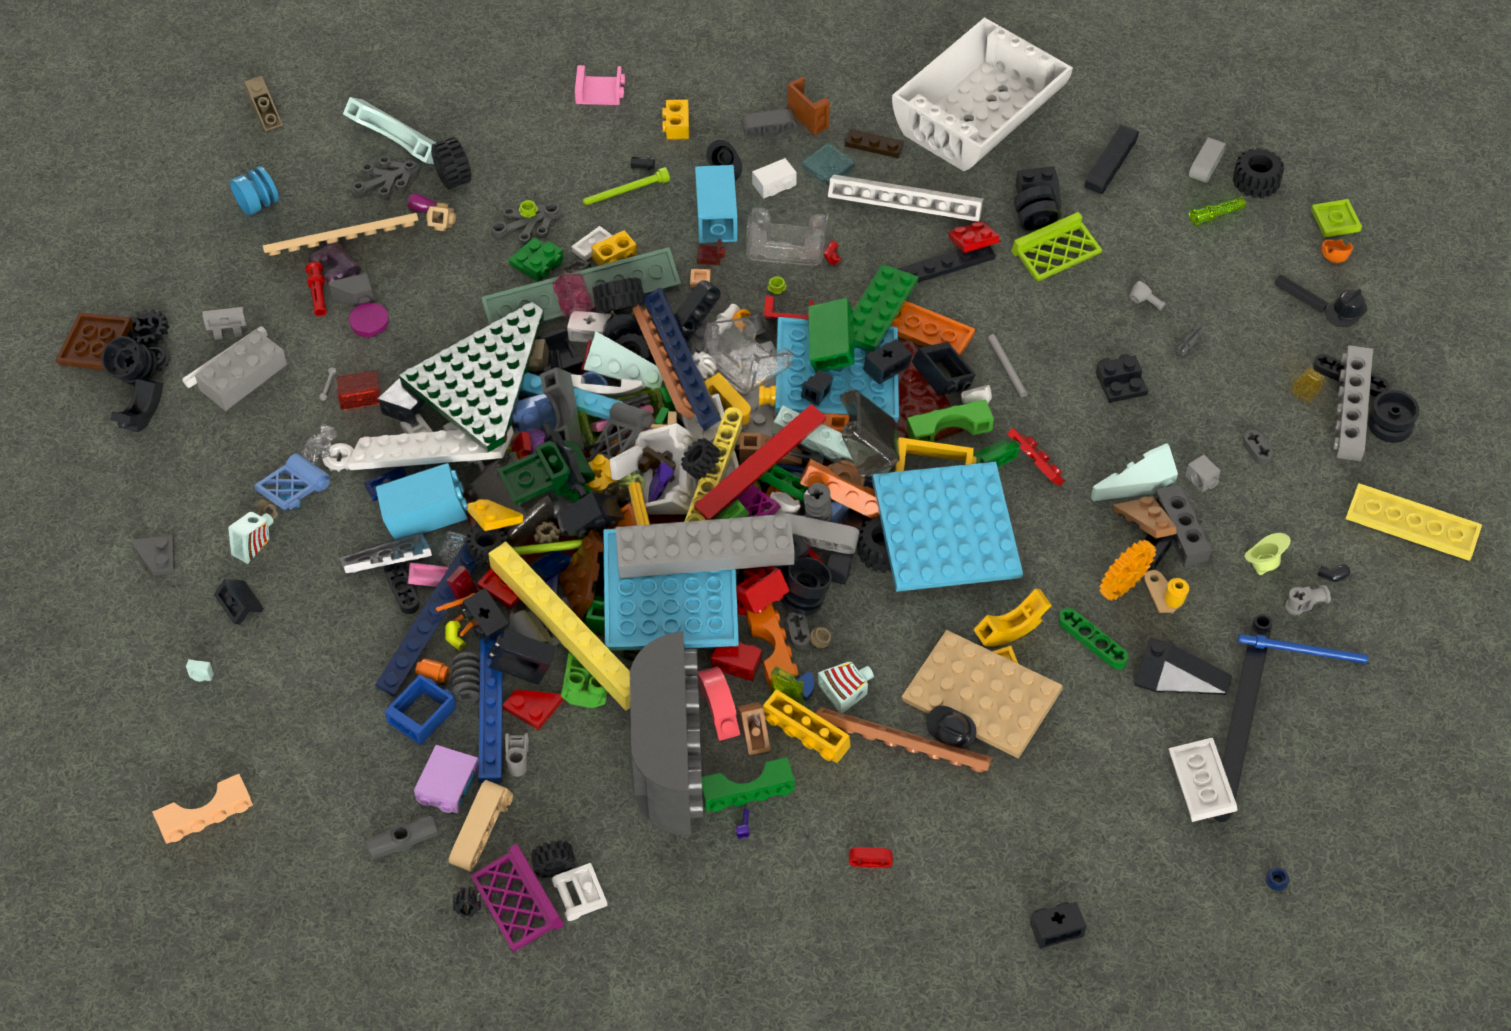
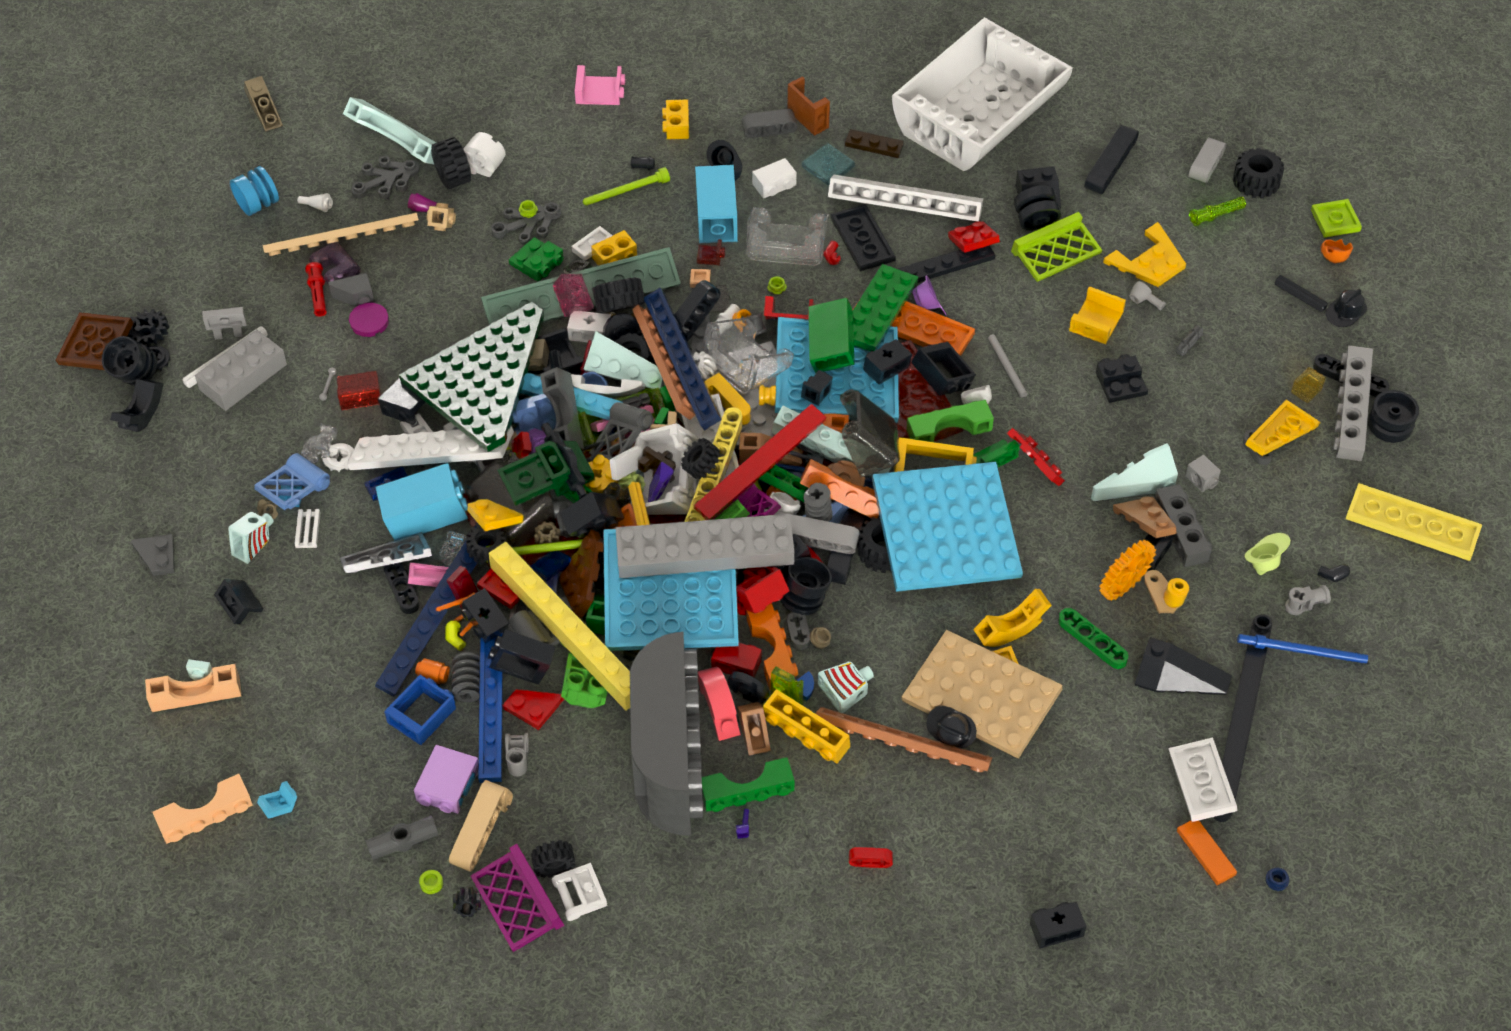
(167, 693): none -> light nougat arch
(278, 802): none -> medium azure bracket
(306, 544): none -> white tile
(322, 202): none -> white cone
(431, 882): none -> lime tile
(484, 154): none -> white brick
(751, 688): none -> black tile
(863, 237): none -> black tile
(925, 296): none -> medium lavender piece
(1098, 315): none -> yellow panel
(1156, 263): none -> yellow wing
(1206, 851): none -> orange tile
(1281, 428): none -> yellow wing

